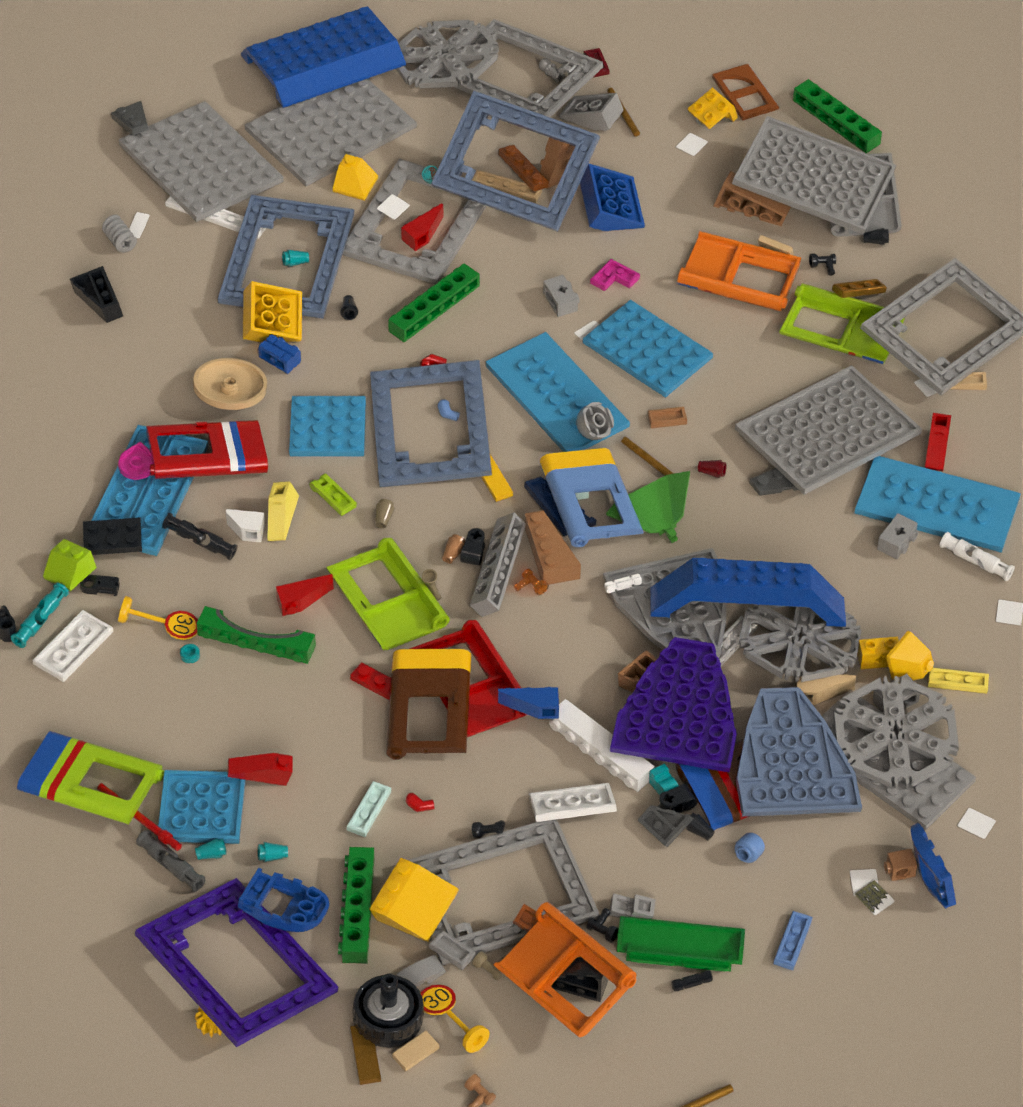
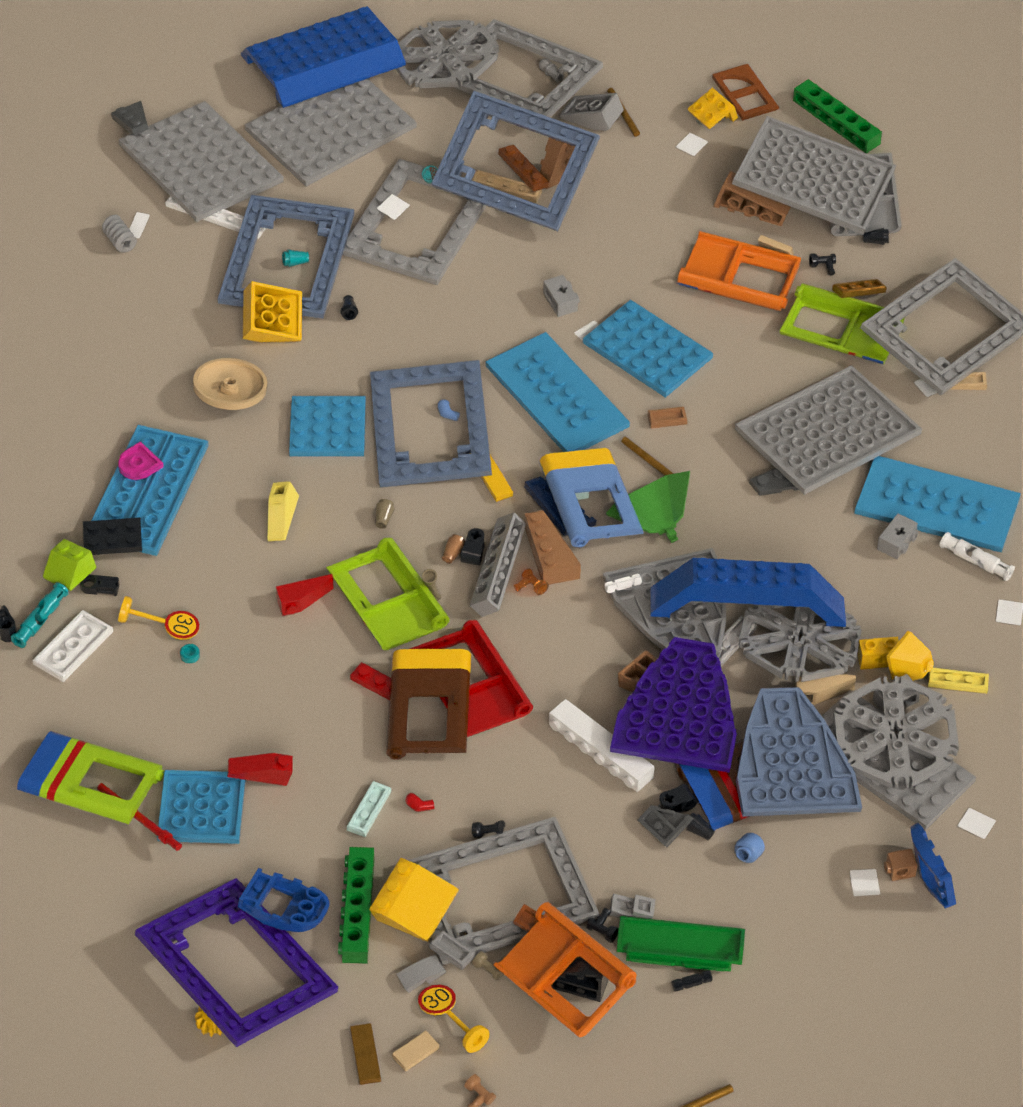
(97, 293): black wedge -> none
(178, 867): dark grey piece -> none
(190, 531): black piece -> none
(212, 849): teal cone -> none
(234, 445): red piece -> none
(246, 524): white slope -> none
(271, 851): teal cone -> none
(280, 353): blue brick -> none
(293, 646): green arch -> none
(333, 494): lime plate -> none
(354, 178): yellow slope -> none
(388, 1010): black wheel -> none
(420, 230): red slope -> none
(432, 360): red arm -> none
(433, 302): green brick -> none
(536, 702): blue slope -> none
(572, 802): white tile -> none
(594, 421): light grey cylinder -> none
(597, 54): dark red tile -> none
(610, 199): blue slope -> none
(612, 272): dark pink tile -> none
(661, 779): teal leg -> none
(713, 468): dark red cone -> none
(793, 940): medium blue tile -> none
(875, 897): sticker -> none
(938, 441): red slope -> none

